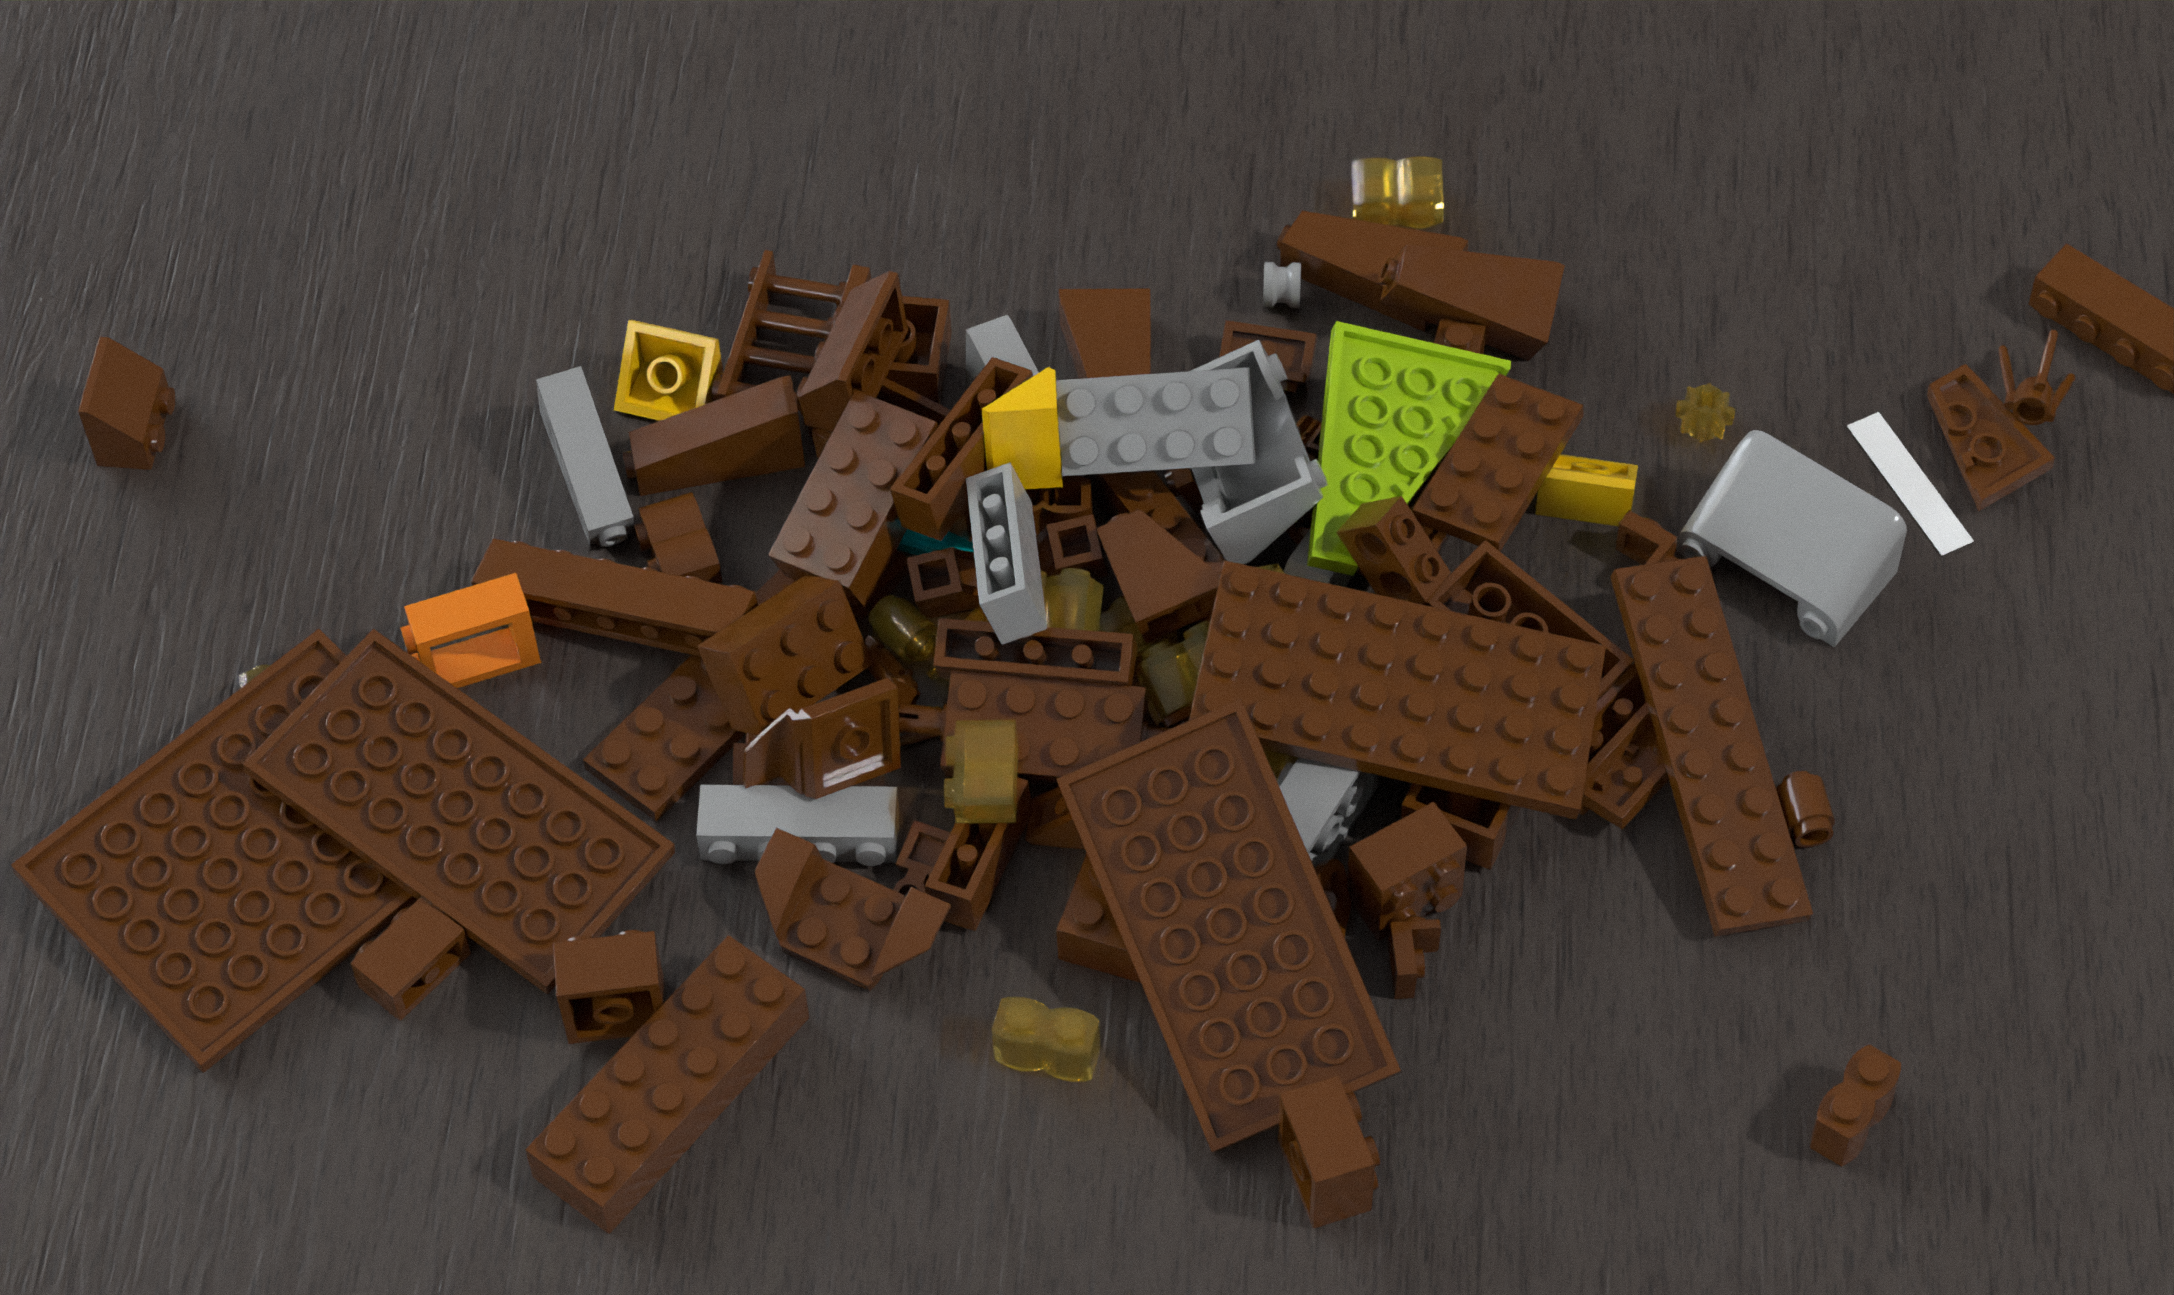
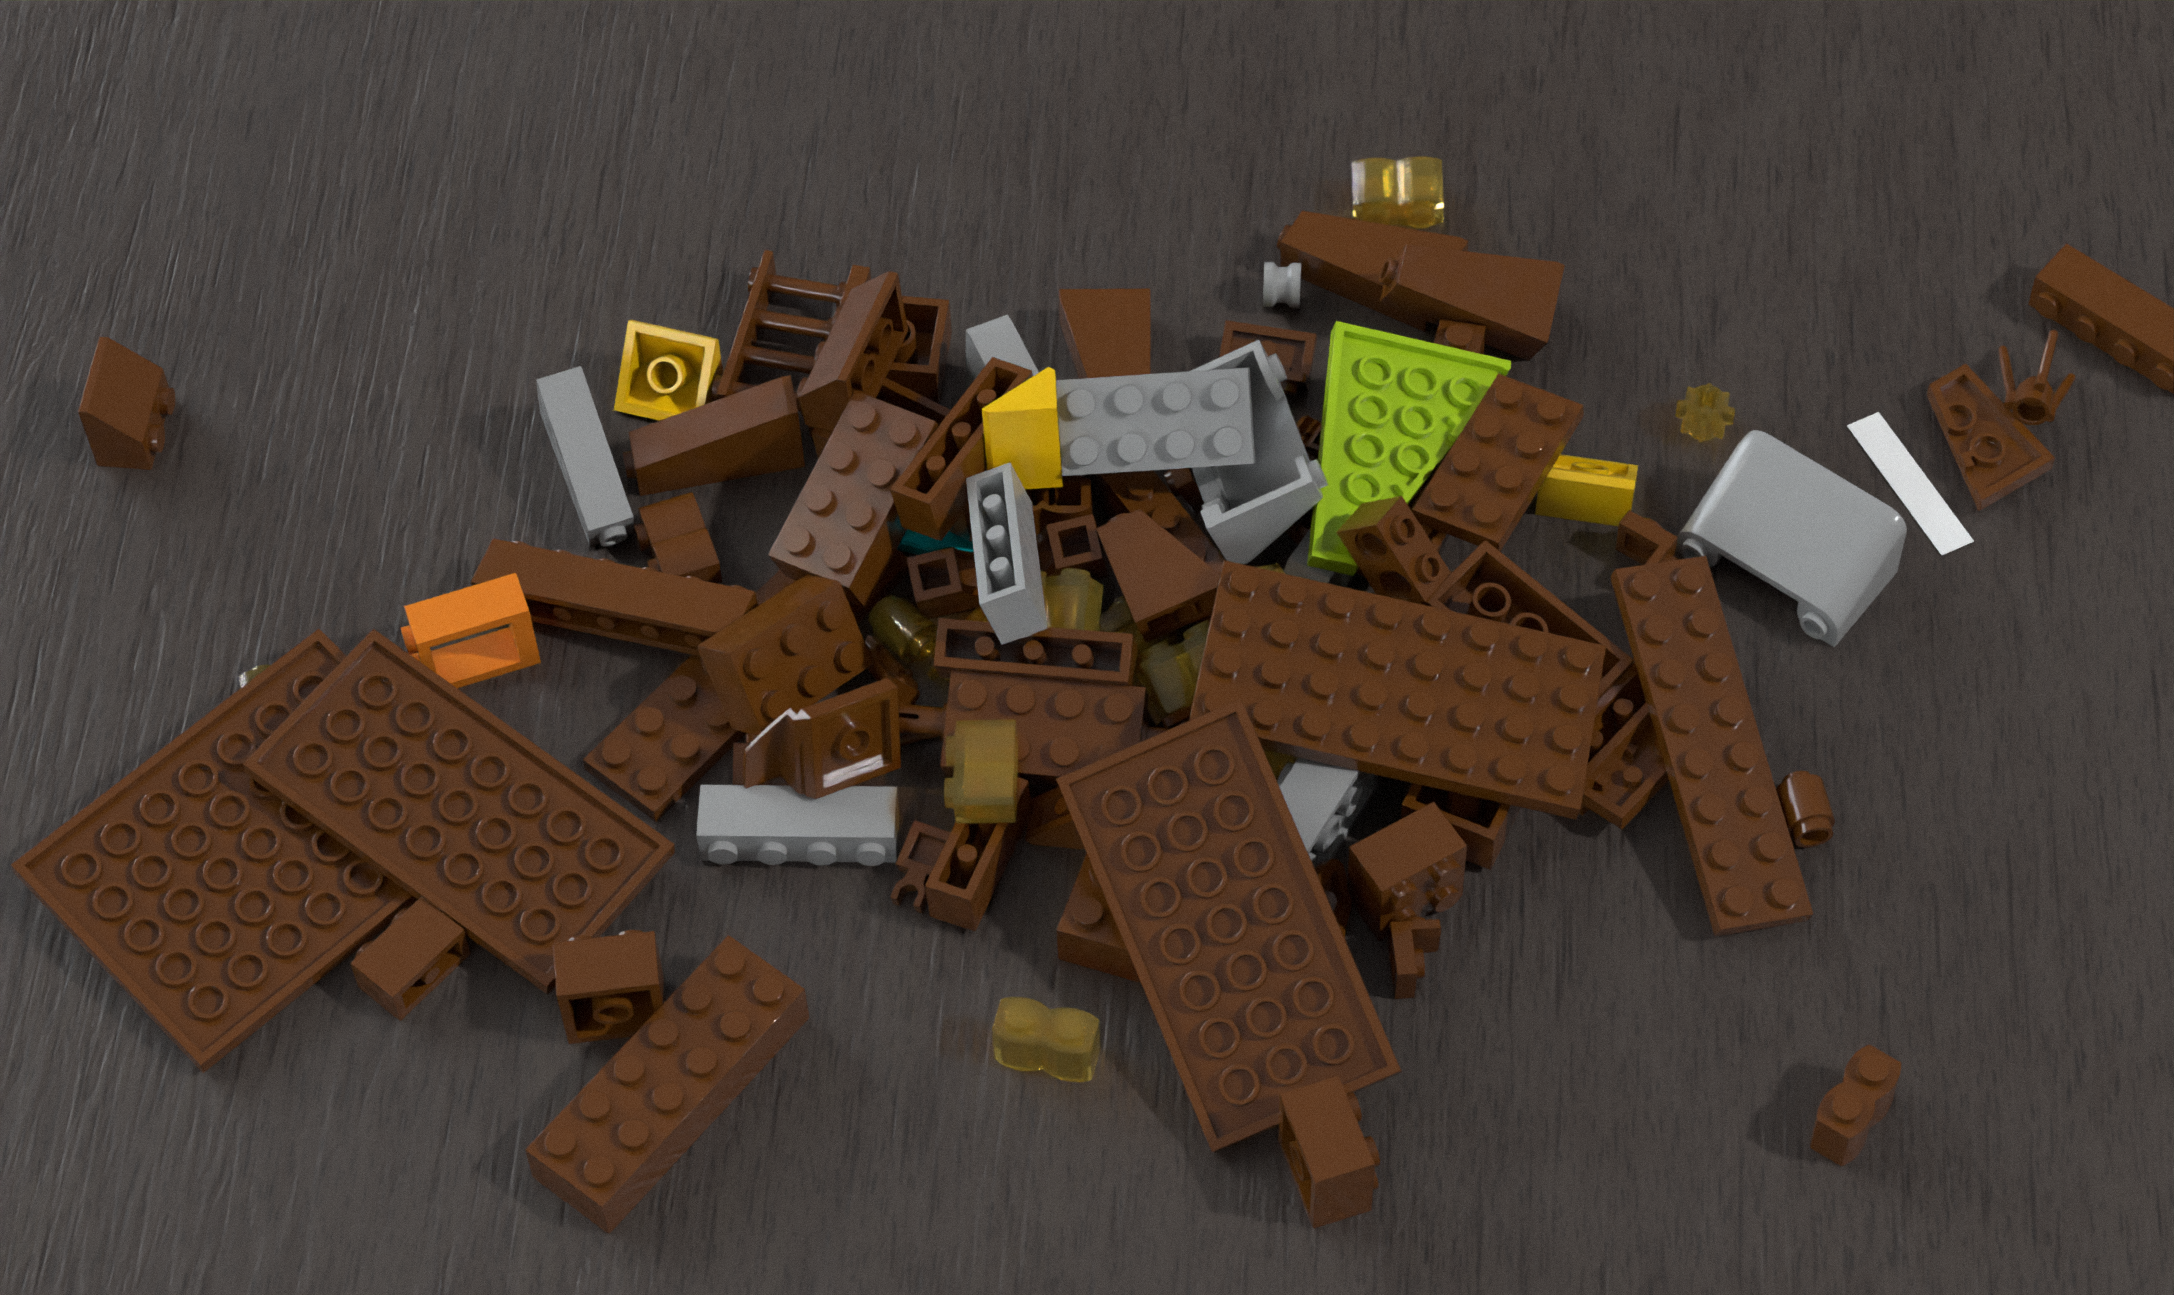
(842, 917): reddish brown piece -> none

